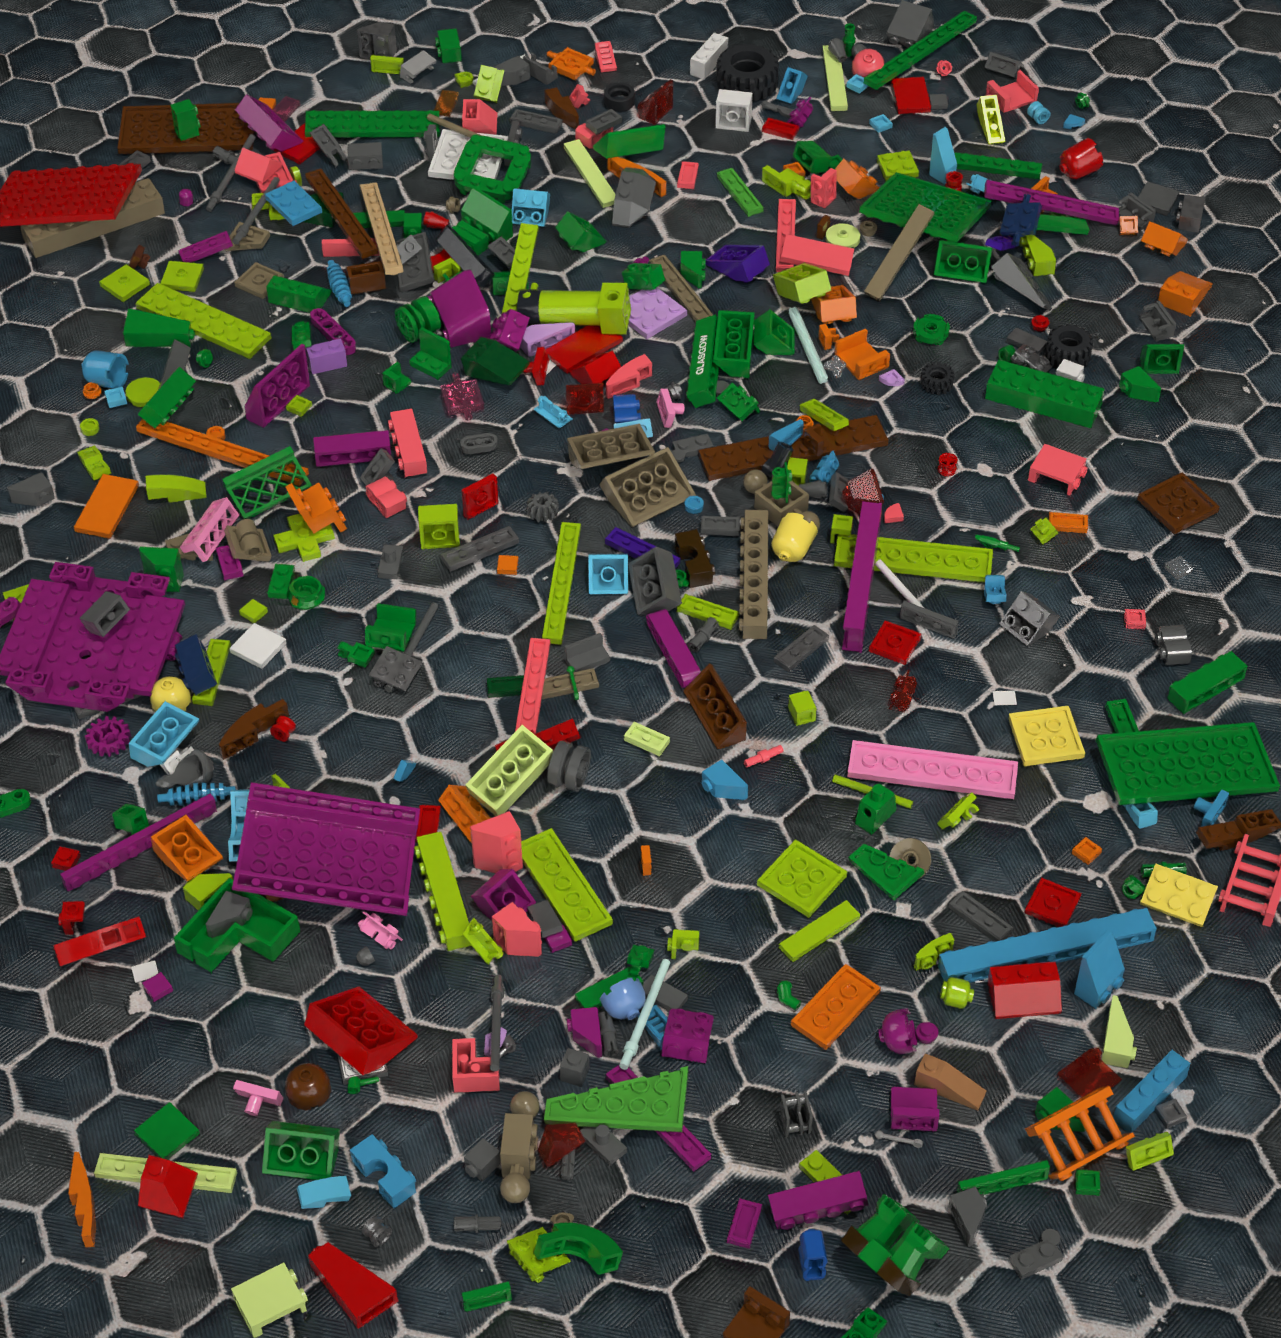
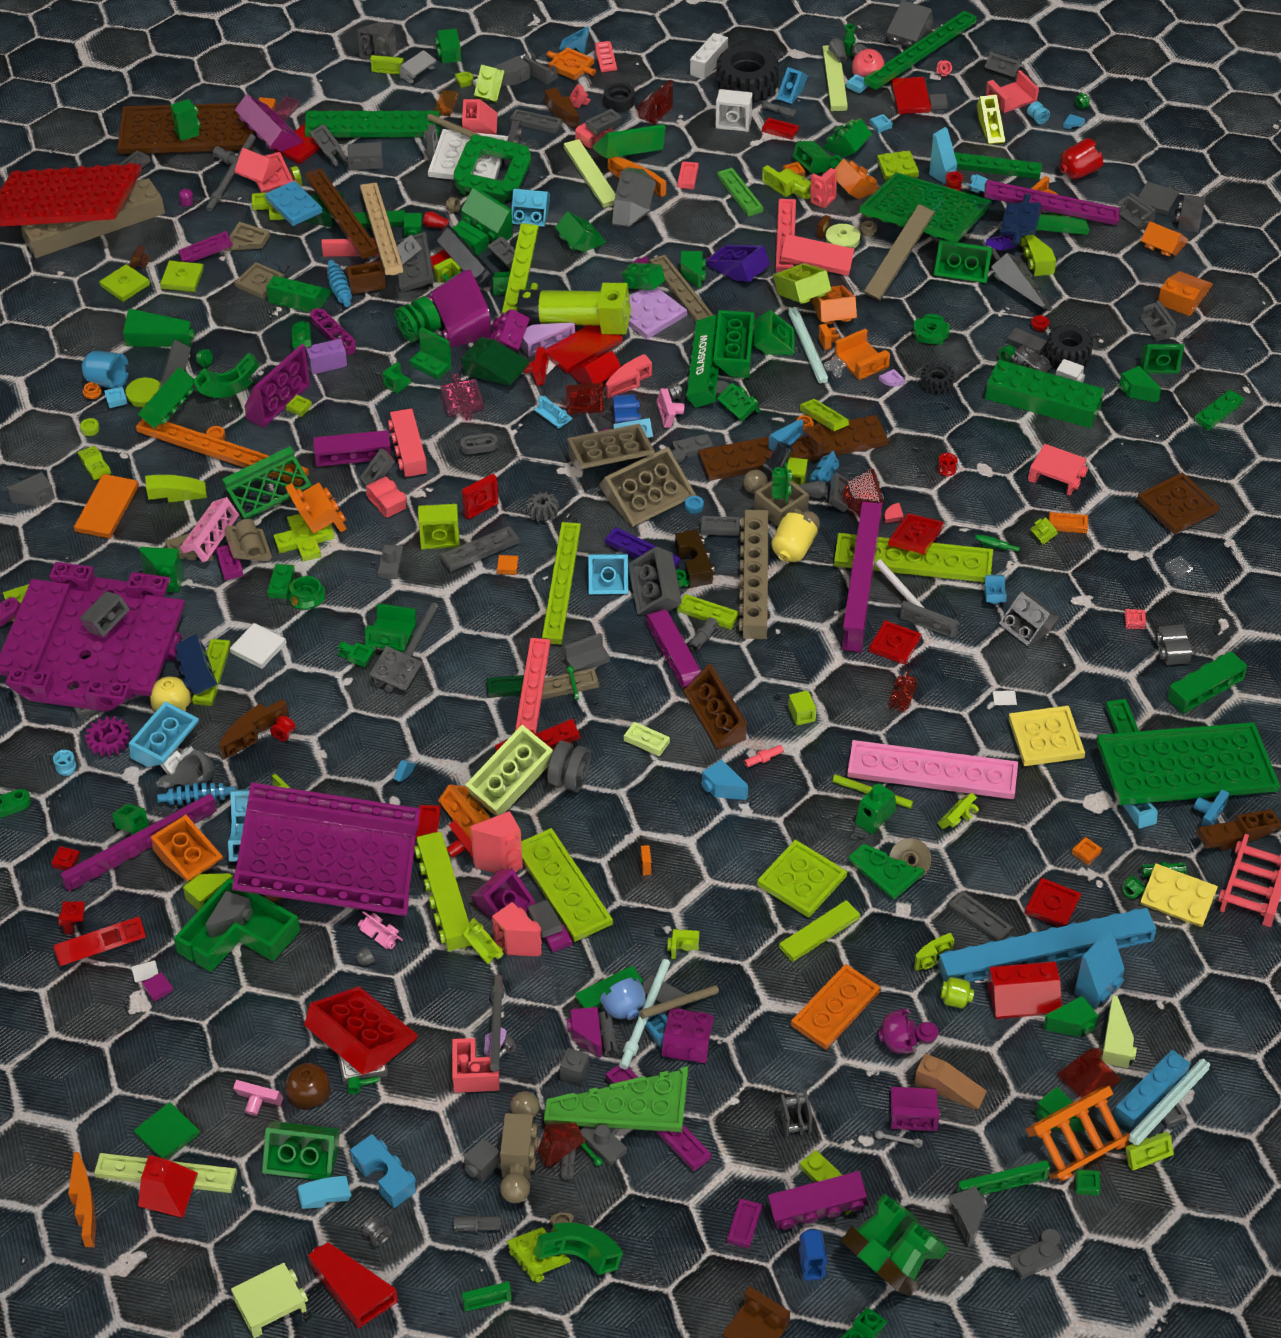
(64, 762): none -> medium azure wheel
(205, 320): lime plate -> none
(228, 383): none -> green arch
(243, 229): dark grey bar -> none
(253, 611): lime tile -> none
(462, 843): none -> red tile
(576, 40): none -> dark azure slope
(597, 1160): none -> green hinge
(639, 957): green plate -> none
(677, 1002): none -> dark tan bar
(785, 995): green arm -> none
(801, 112): magenta hinge -> none
(801, 648): flat silver tile -> none
(841, 525): lime panel -> none
(848, 138): none -> green slope
(916, 533): none -> red tile
(1072, 1019): none -> green slope
(1128, 225): orange tile -> none
(1169, 1102): none -> light aqua axle
(1219, 409): none -> green plate

